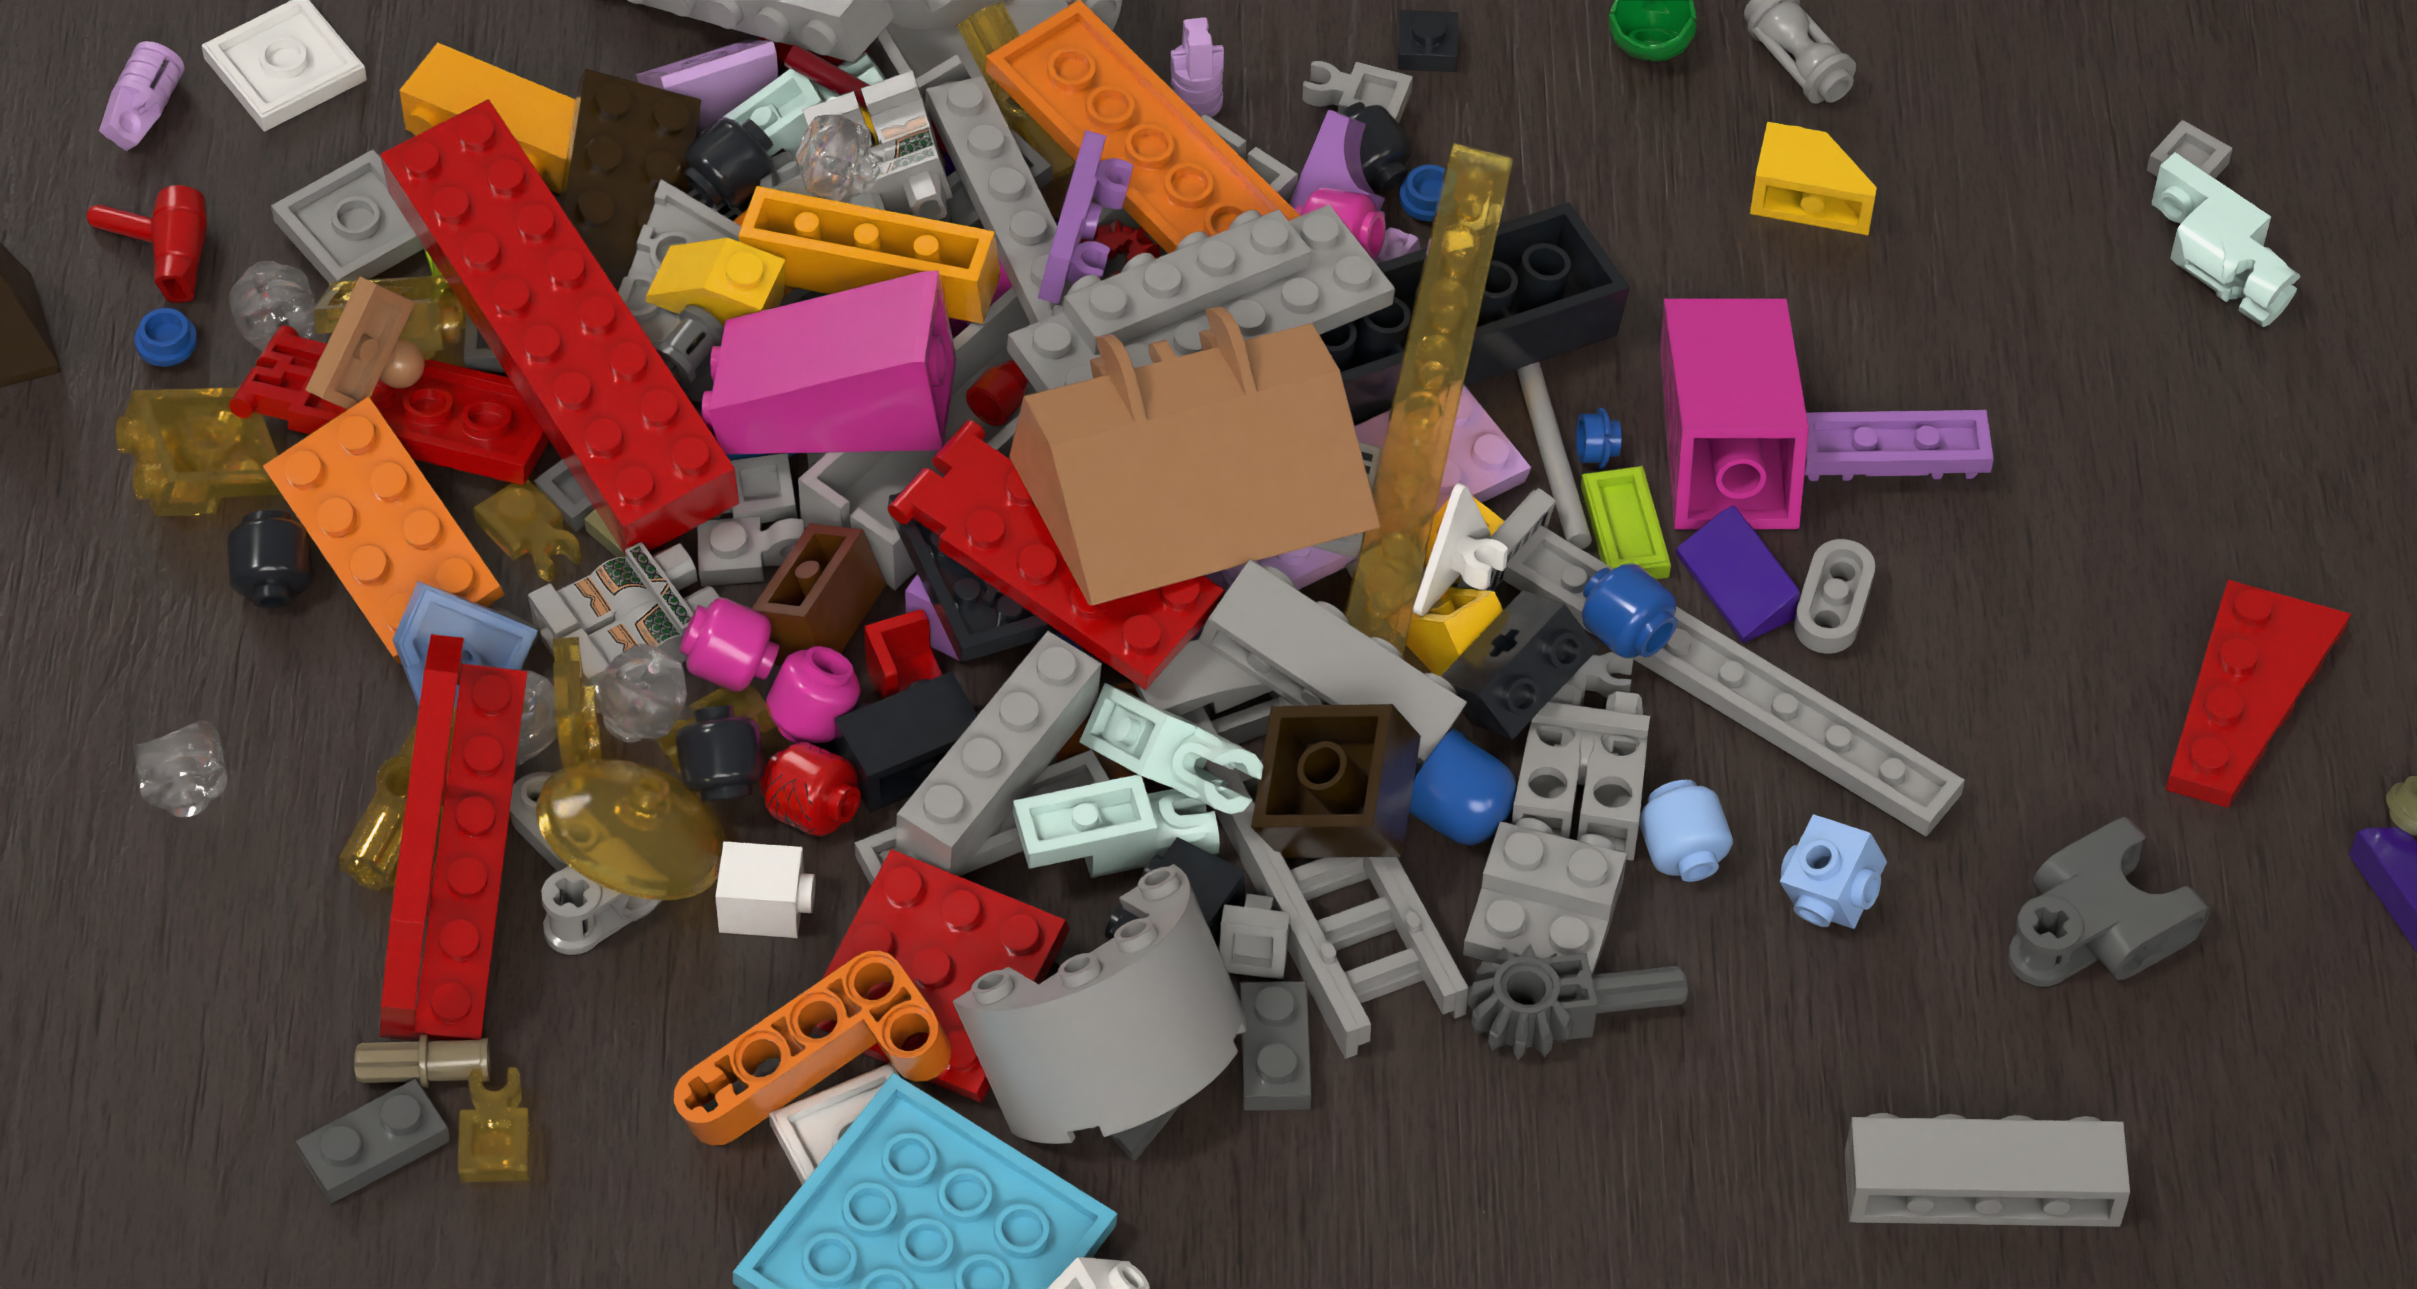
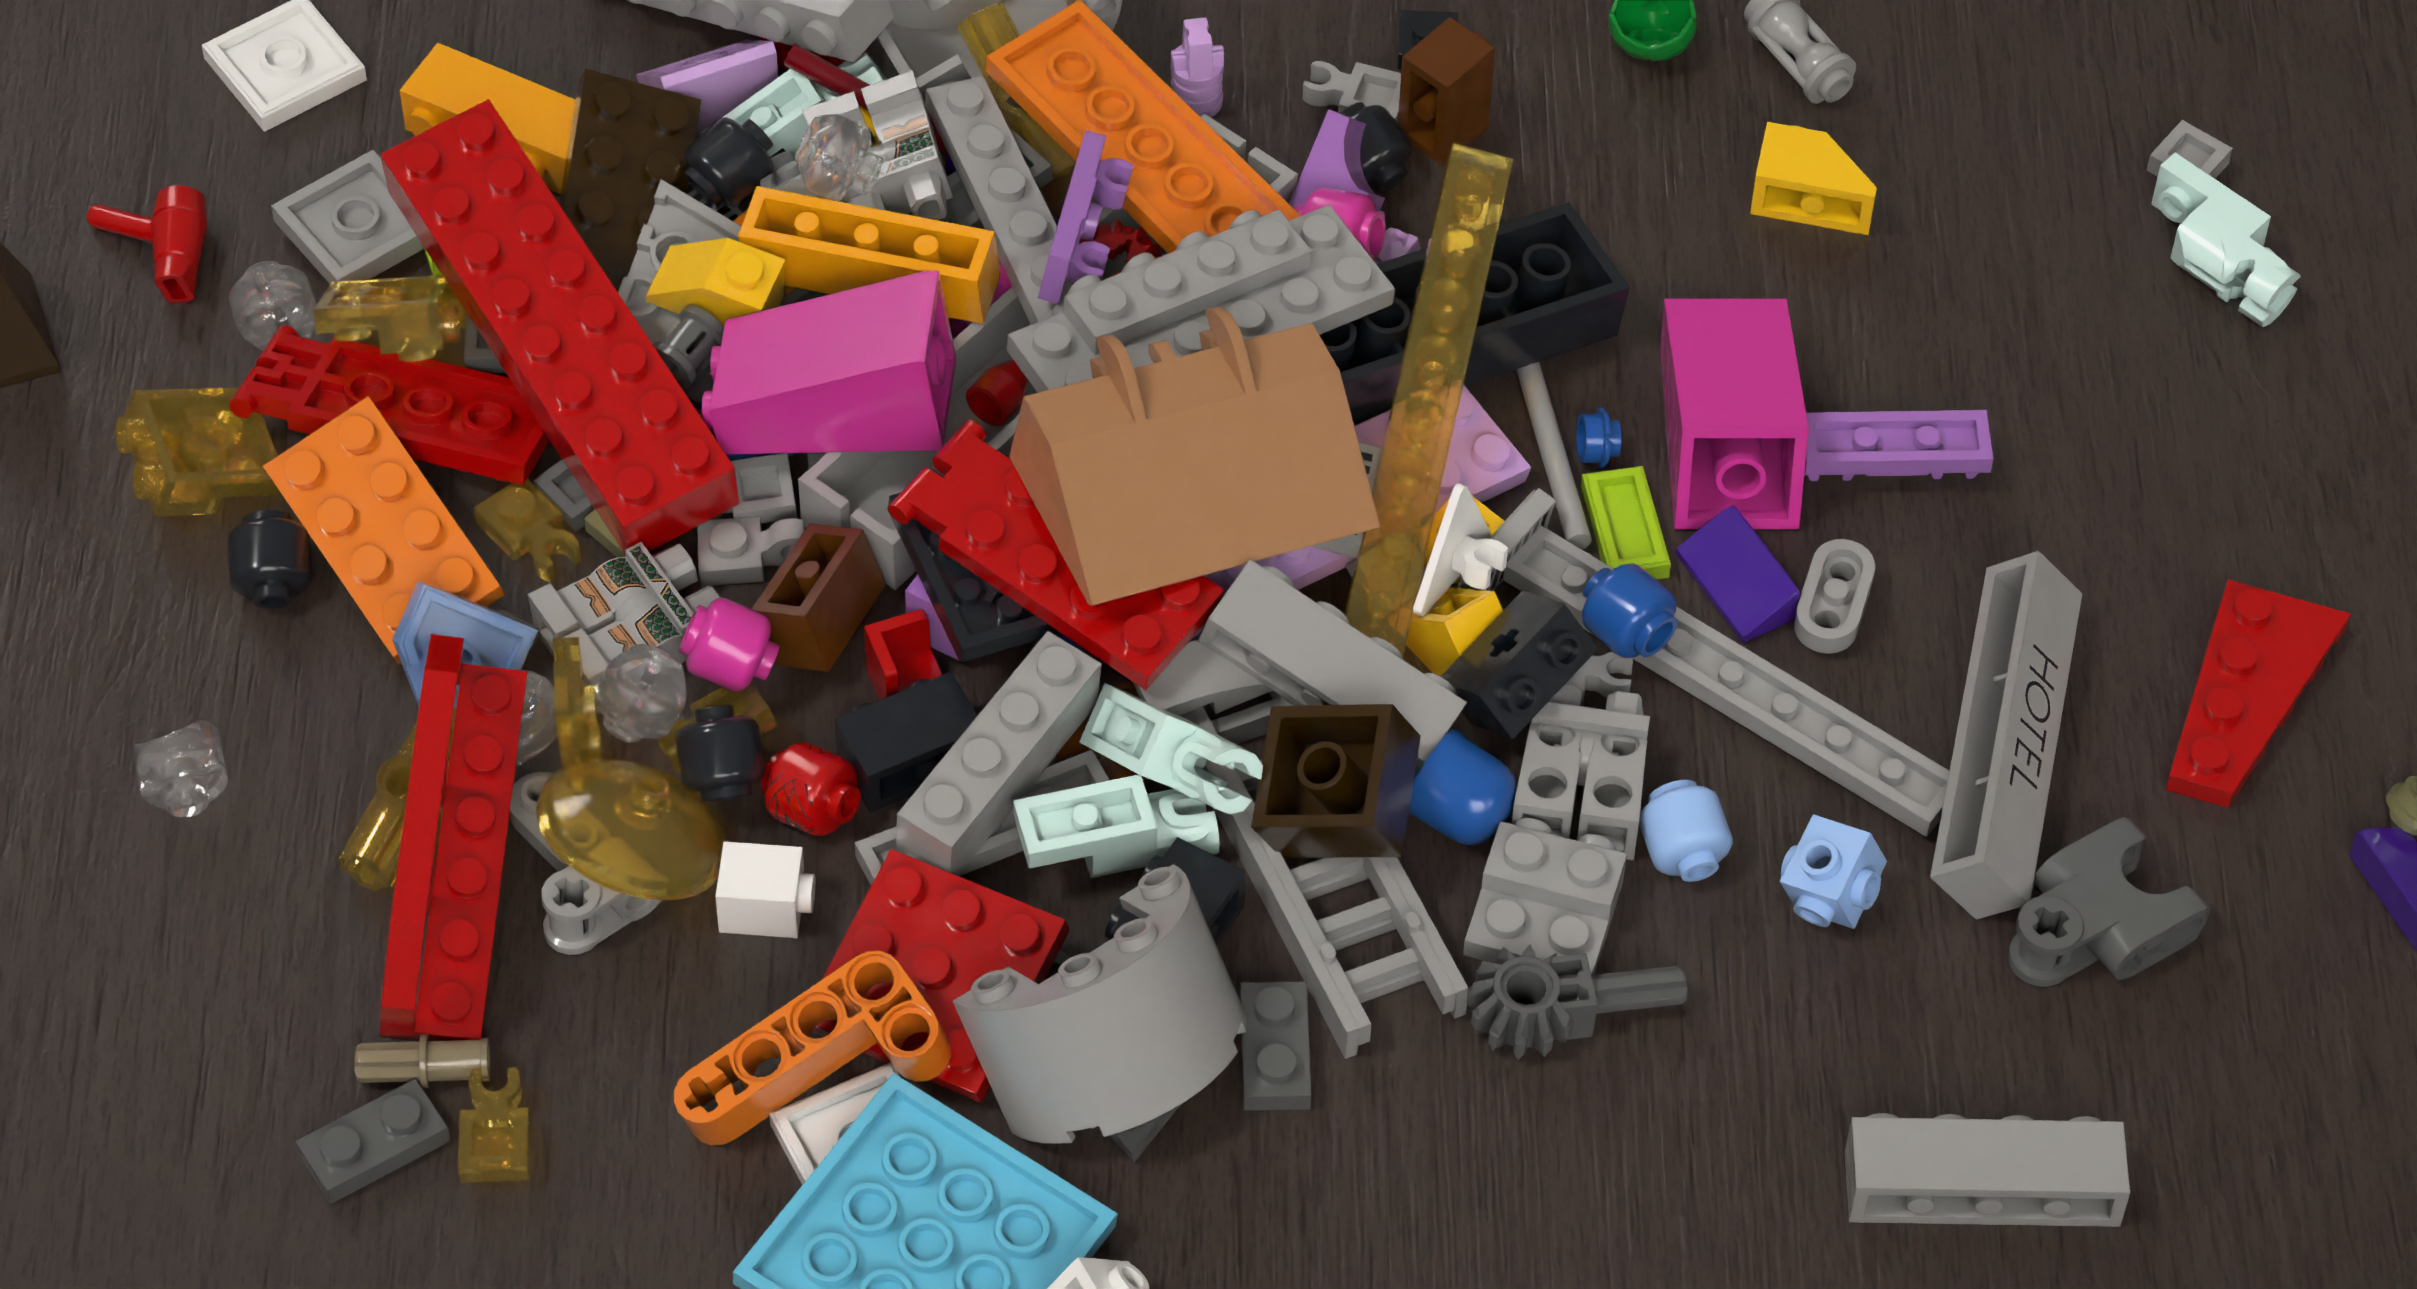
(141, 93): lavender hinge -> none
(165, 337): blue plate -> none
(367, 348): medium nougat plate -> none
(811, 693): dark pink head -> none
(1255, 938): light grey tile -> none
(1421, 191): blue plate -> none
(1446, 89): none -> reddish brown brick
(2007, 736): none -> light grey brick

